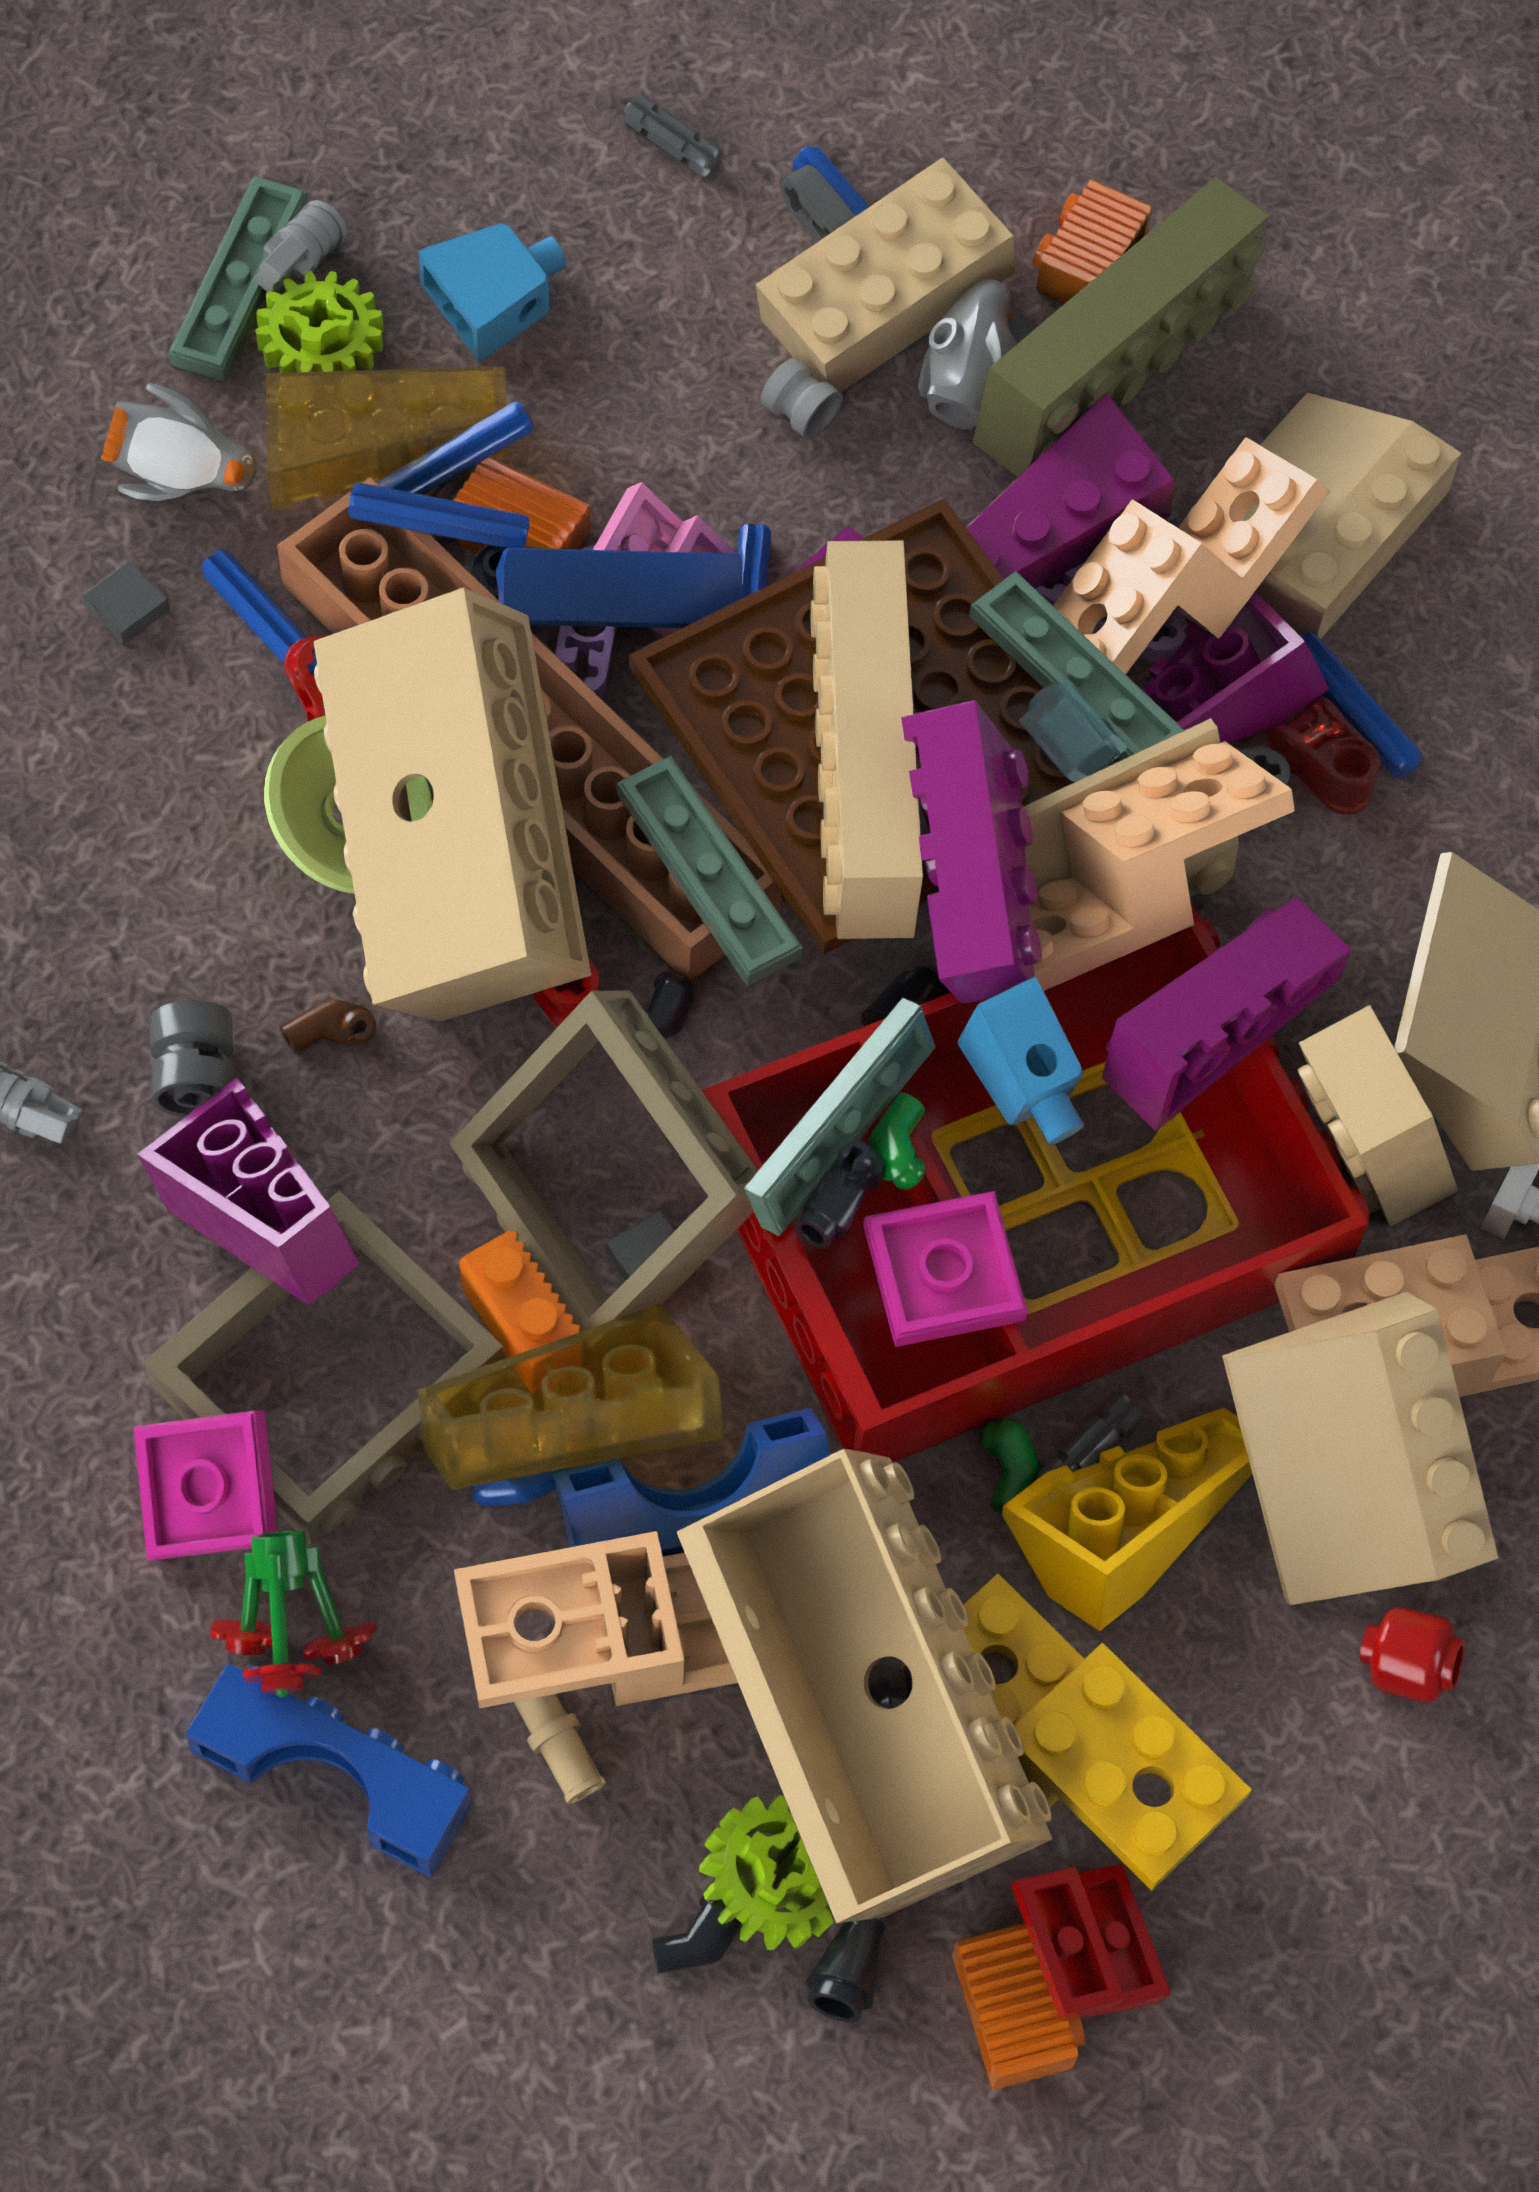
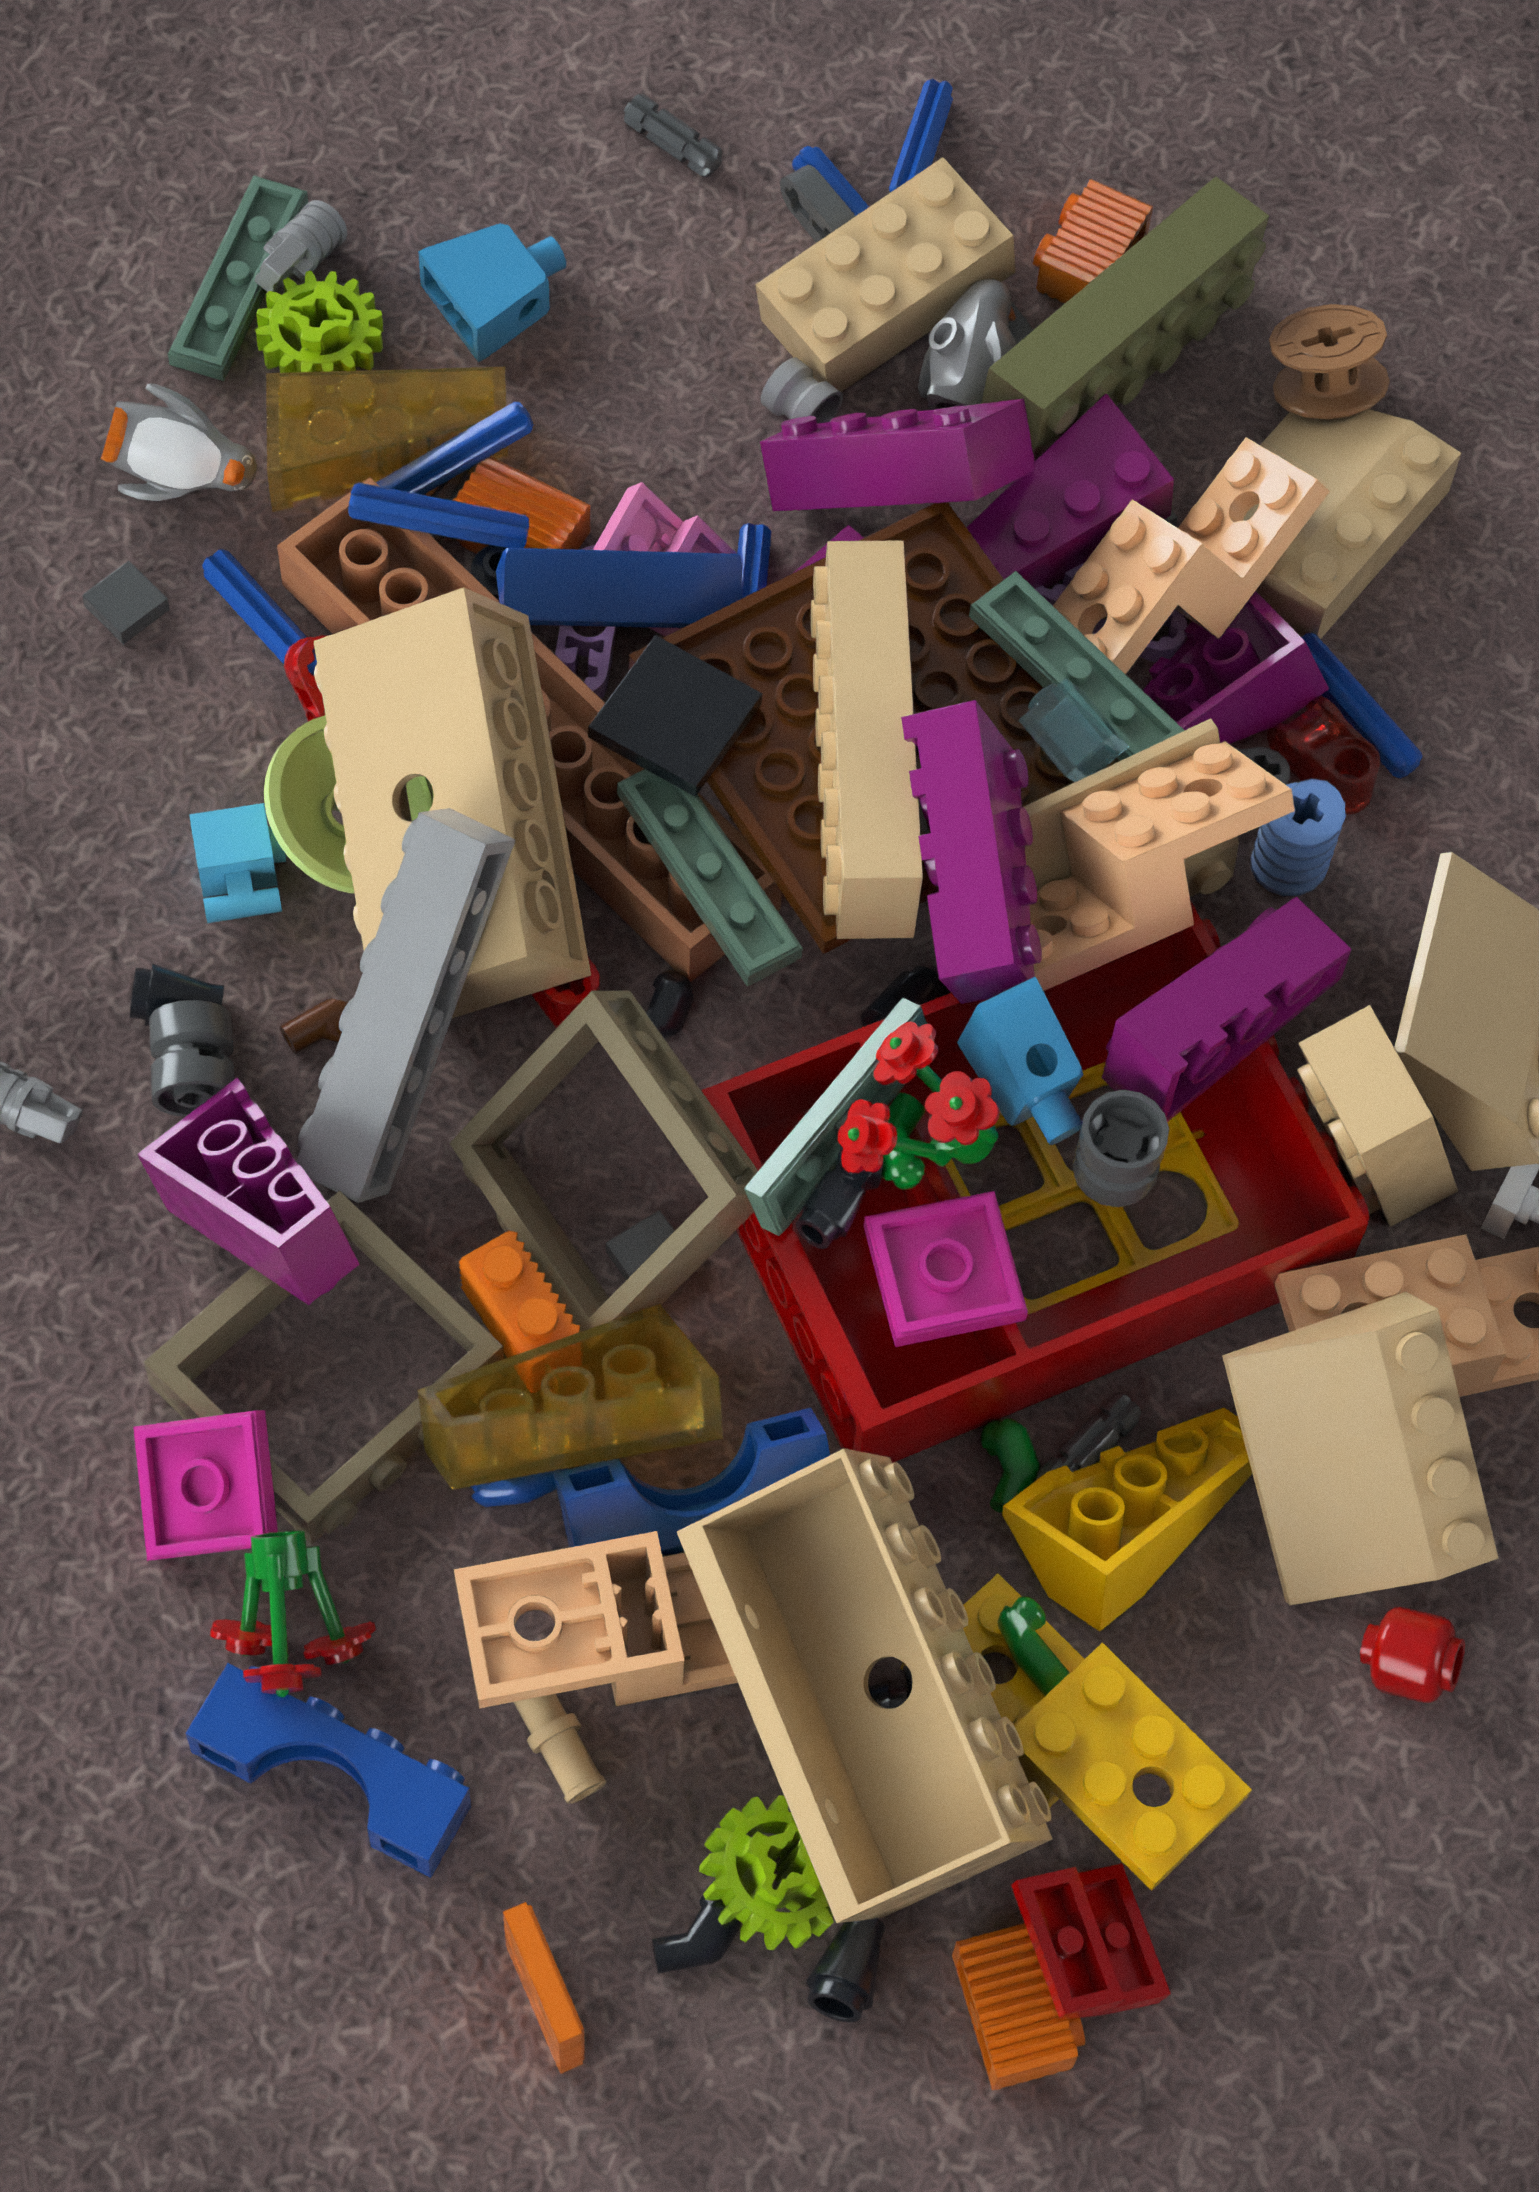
(164, 986): none -> black cone
(234, 858): none -> medium azure brick
(403, 1003): none -> light grey brick
(544, 1987): none -> orange tile
(675, 715): none -> black tile
(898, 457): none -> magenta wedge
(923, 131): none -> blue axle
(959, 1108): none -> red plant
(1026, 1646): none -> green arm
(1120, 1148): none -> dark grey wheel
(1297, 848): none -> medium blue piece
(1309, 351): none -> medium nougat piece

